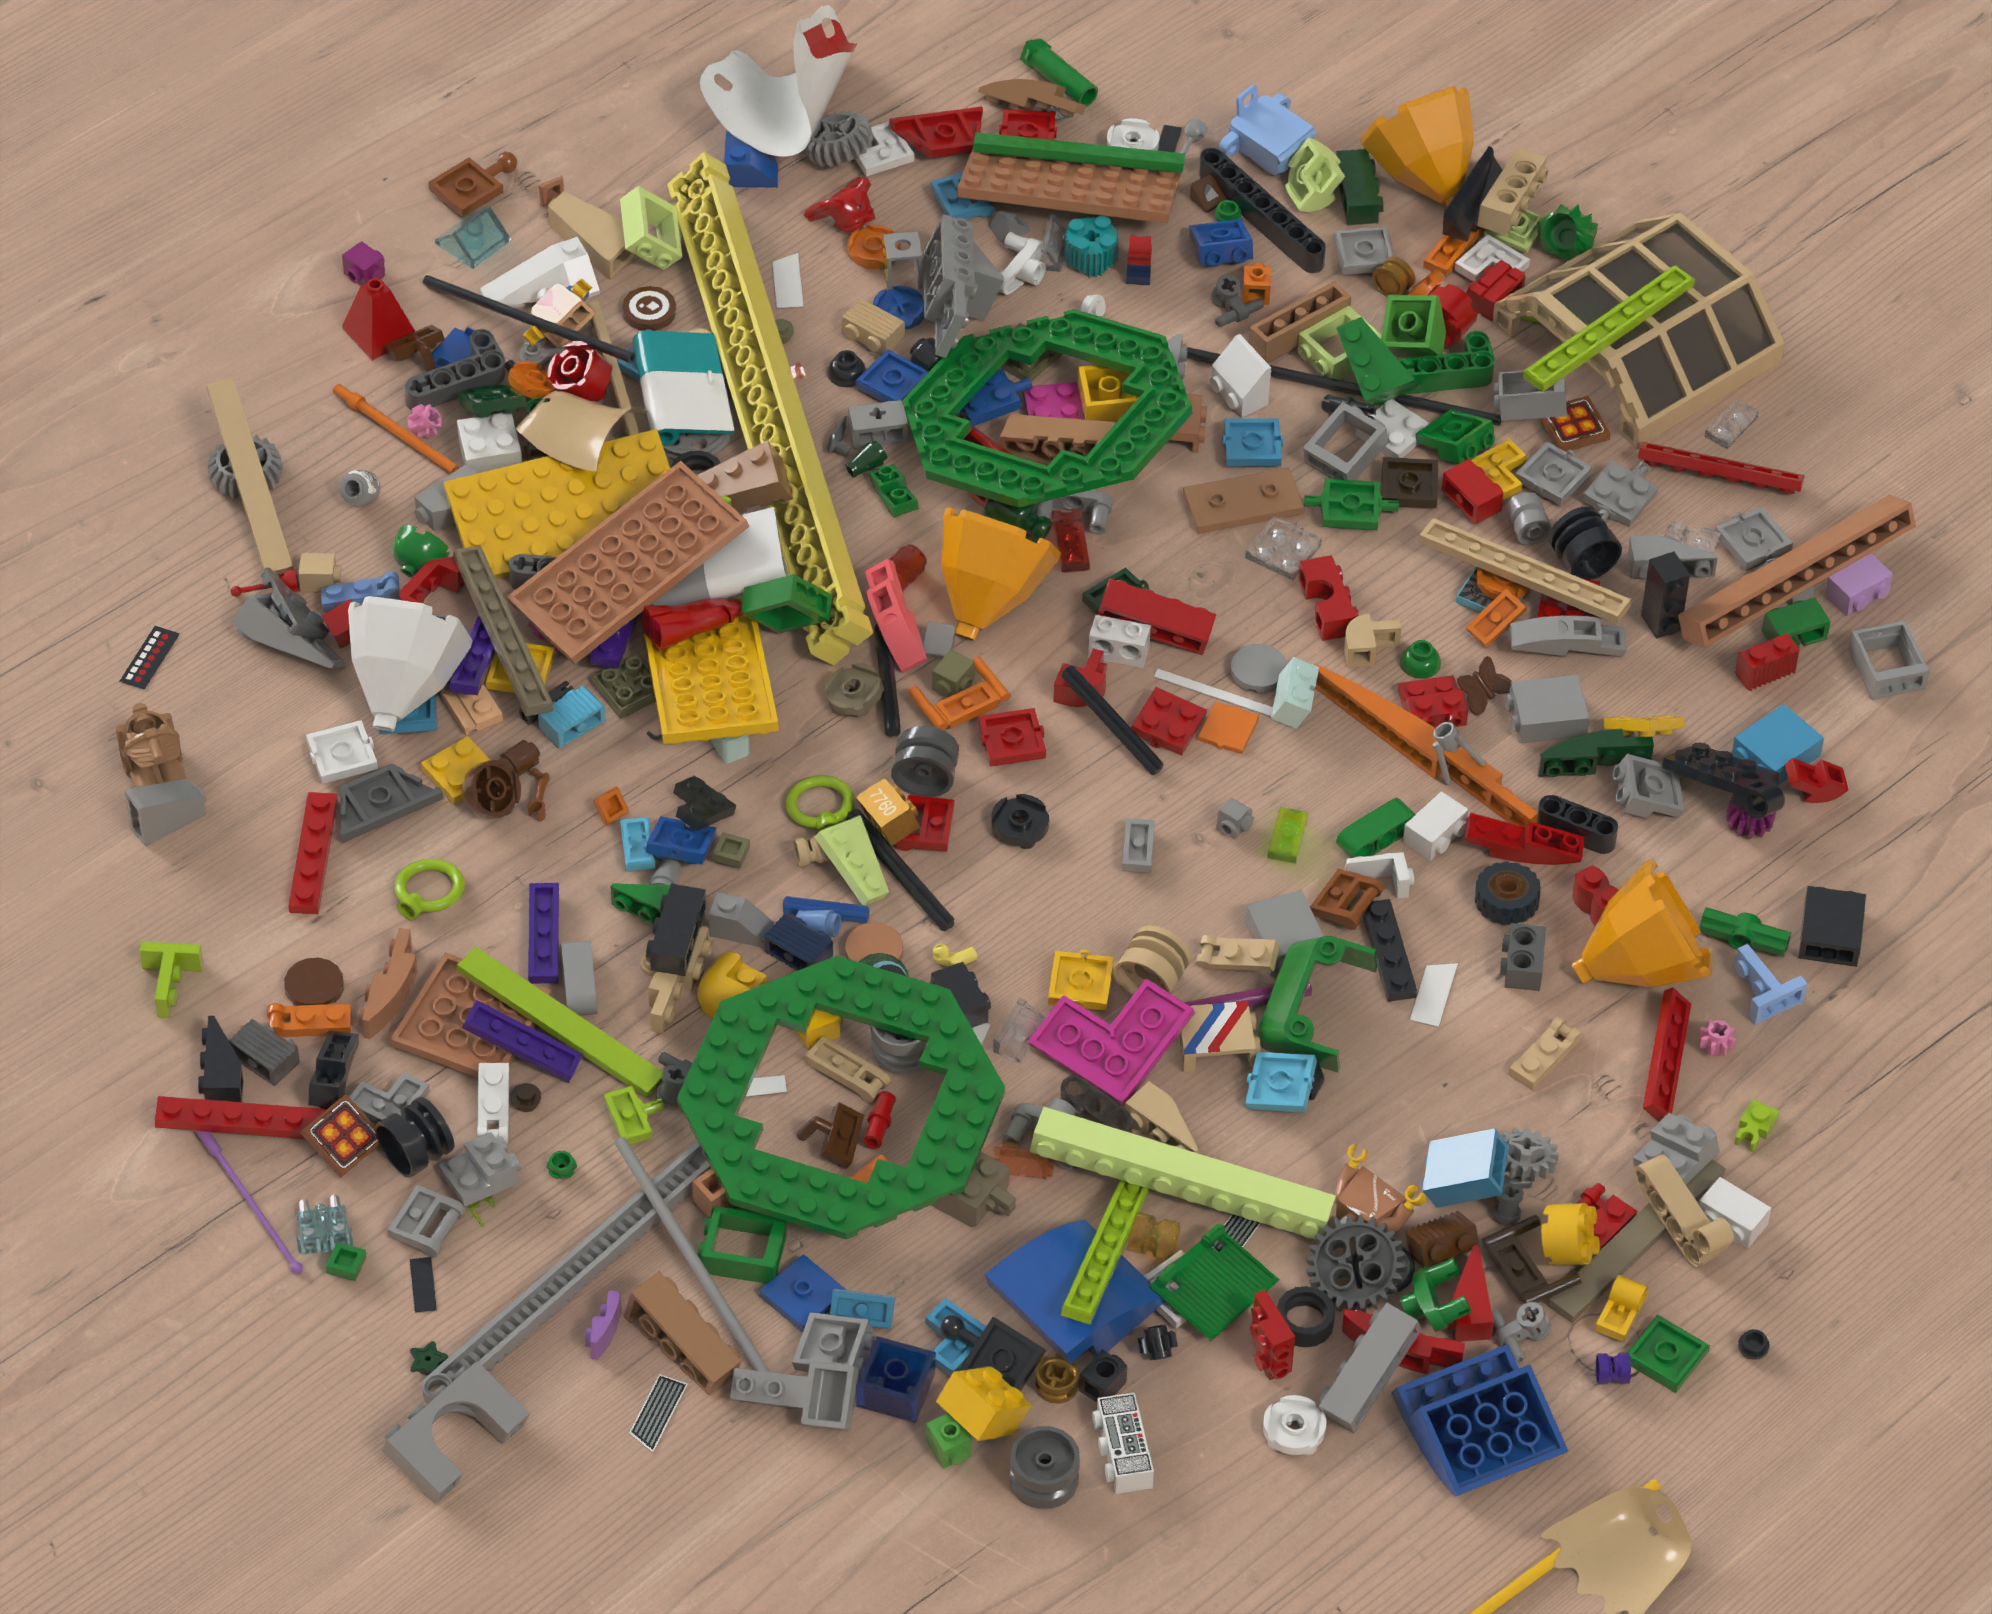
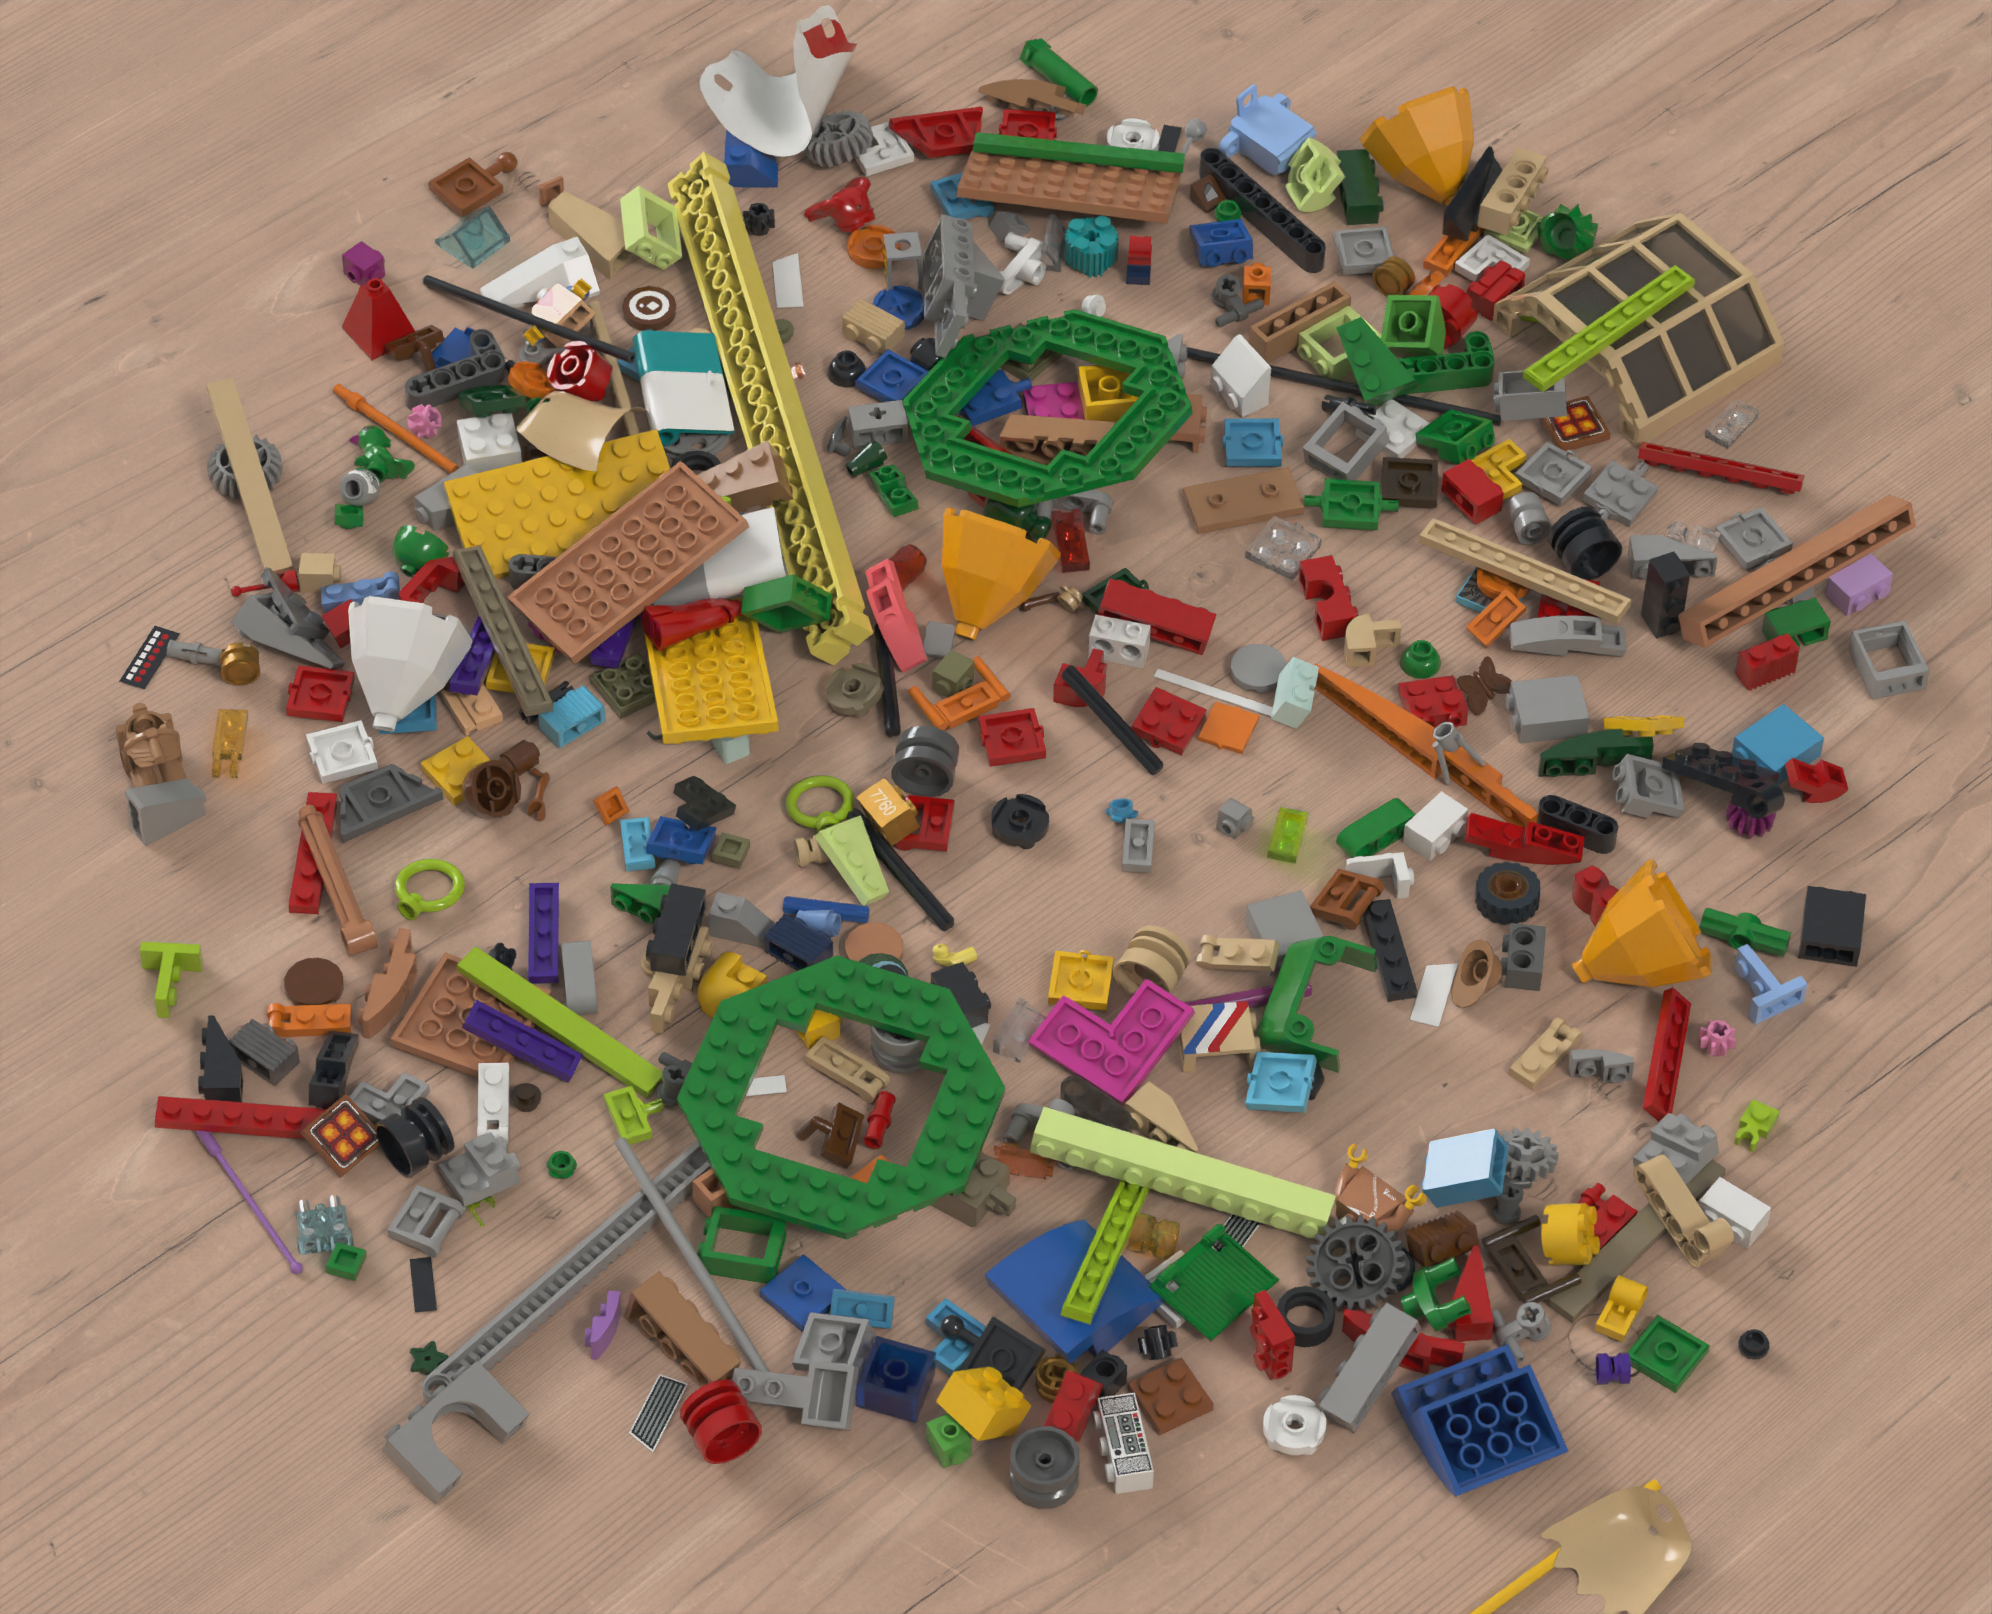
(178, 650): none -> light grey pin
(229, 740): none -> clear yellow hinge
(239, 664): none -> pearl gold wheel
(320, 693): none -> red plate
(348, 516): none -> green plate
(356, 932): none -> nougat piece
(377, 457): none -> green animal
(503, 955): none -> black plate
(720, 1421): none -> red wheel
(759, 219): none -> black gear
(1041, 600): none -> reddish brown piece
(1070, 598): none -> tan plate
(1074, 1404): none -> red brick
(1121, 809): none -> dark azure plate
(1170, 1396): none -> dark orange plate
(1477, 973): none -> medium nougat piece
(1610, 1065): none -> light grey slope

